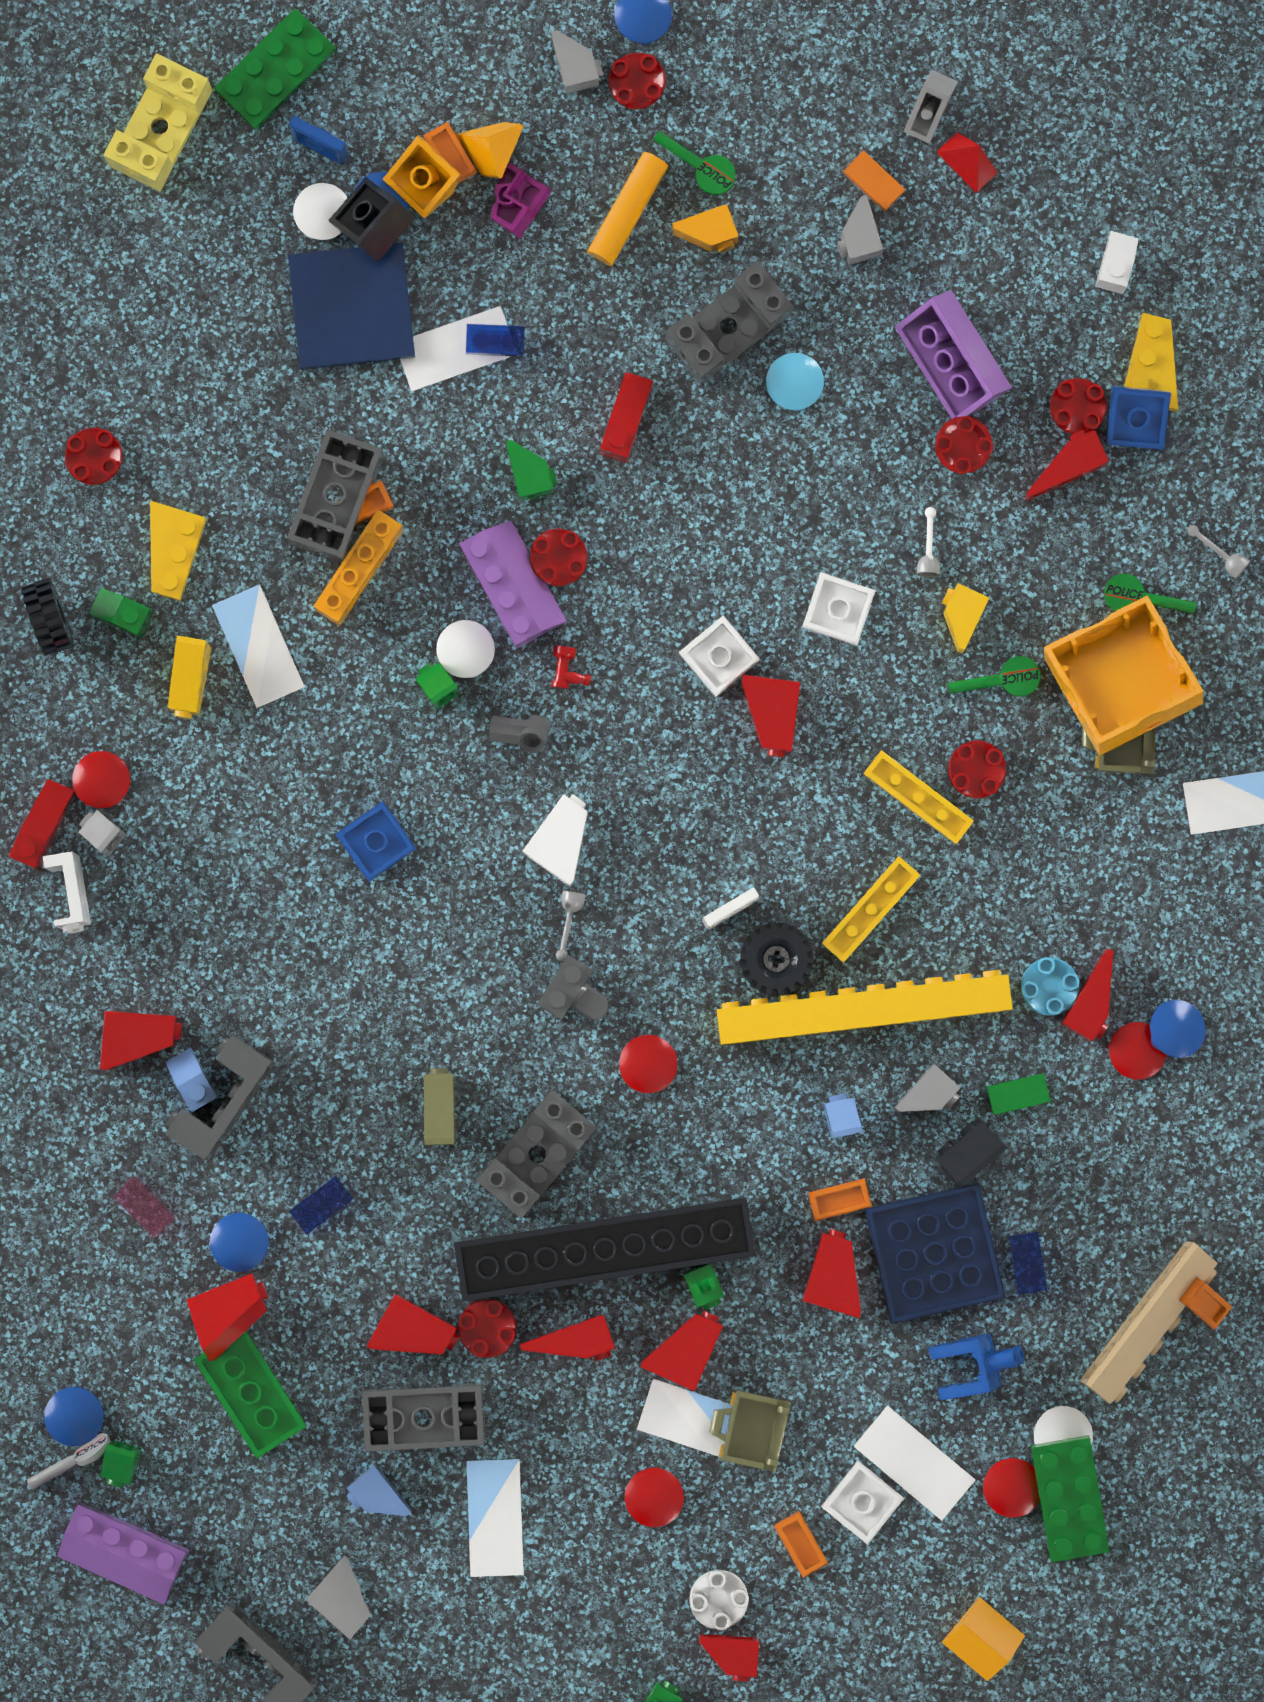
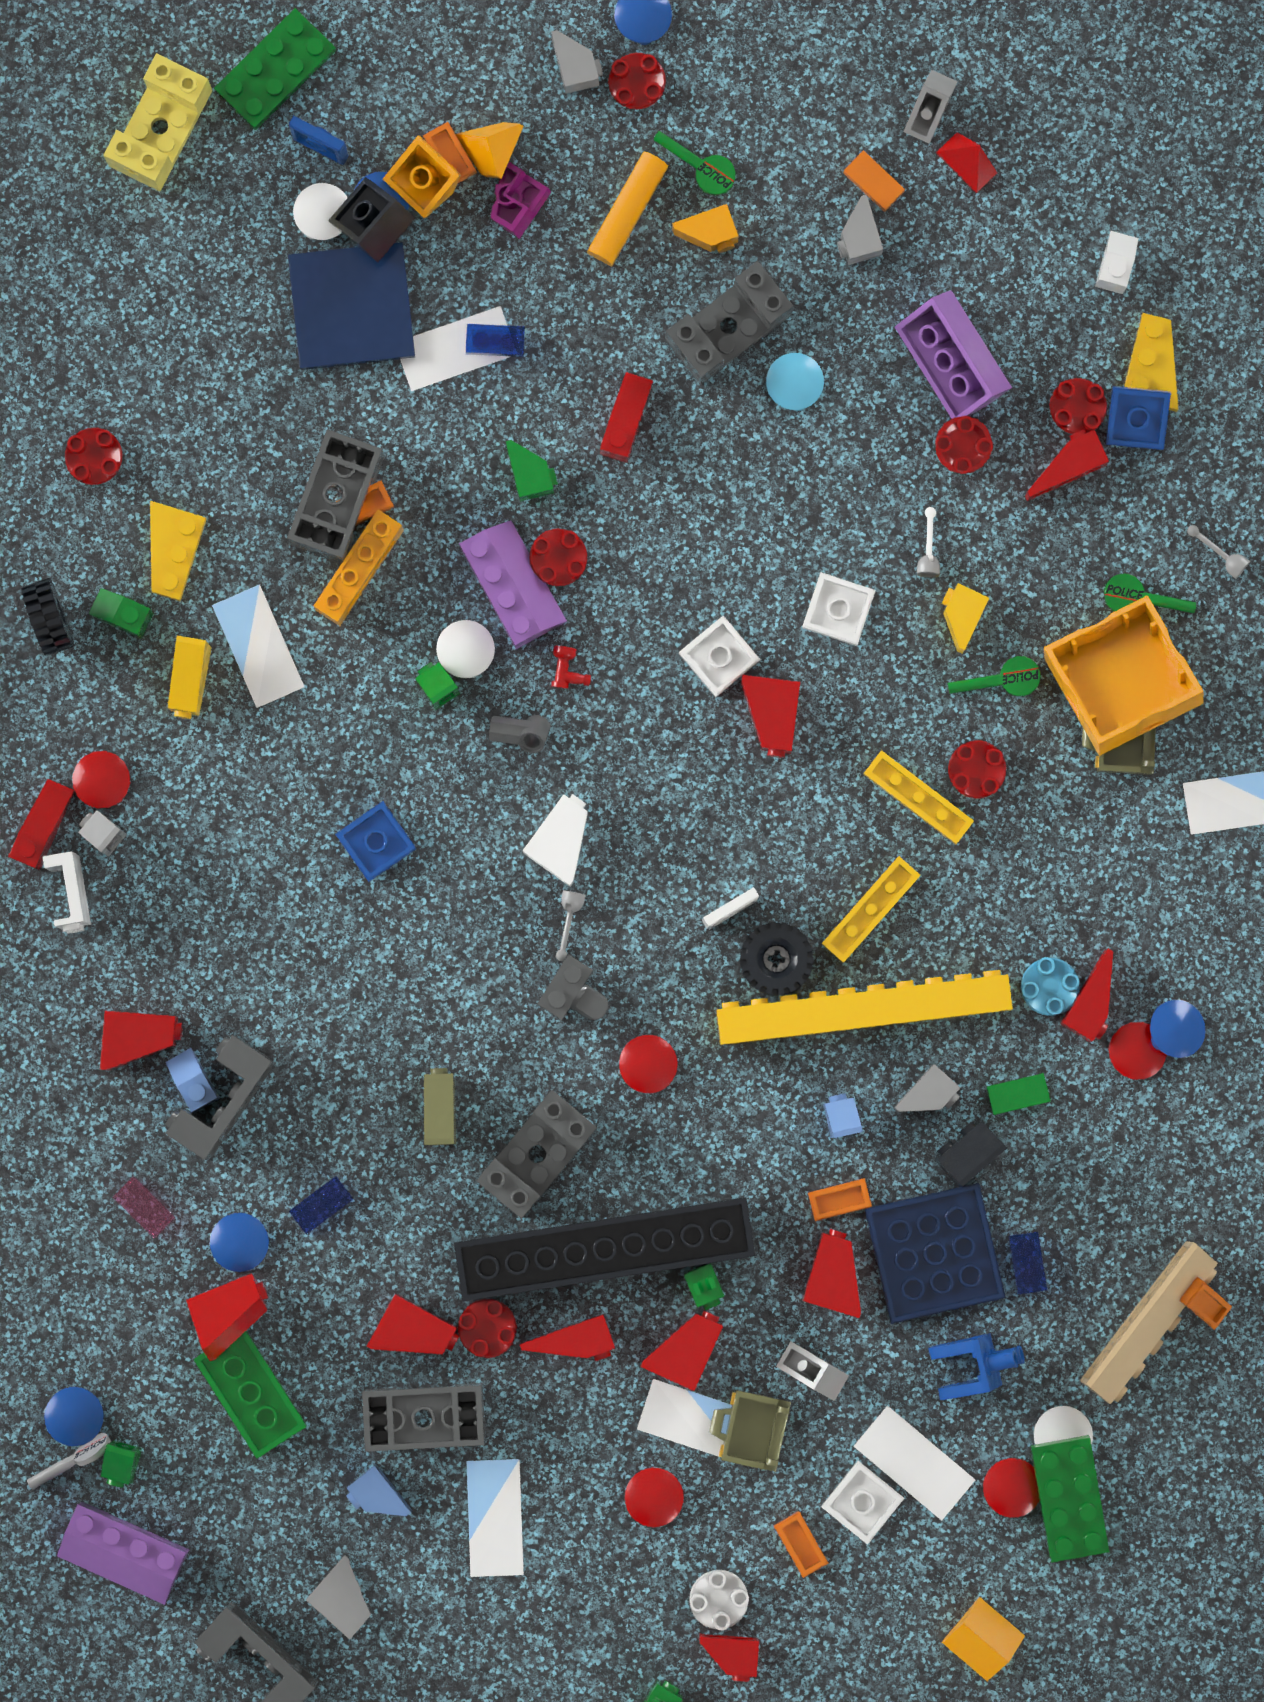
(812, 1371): none -> light grey slope

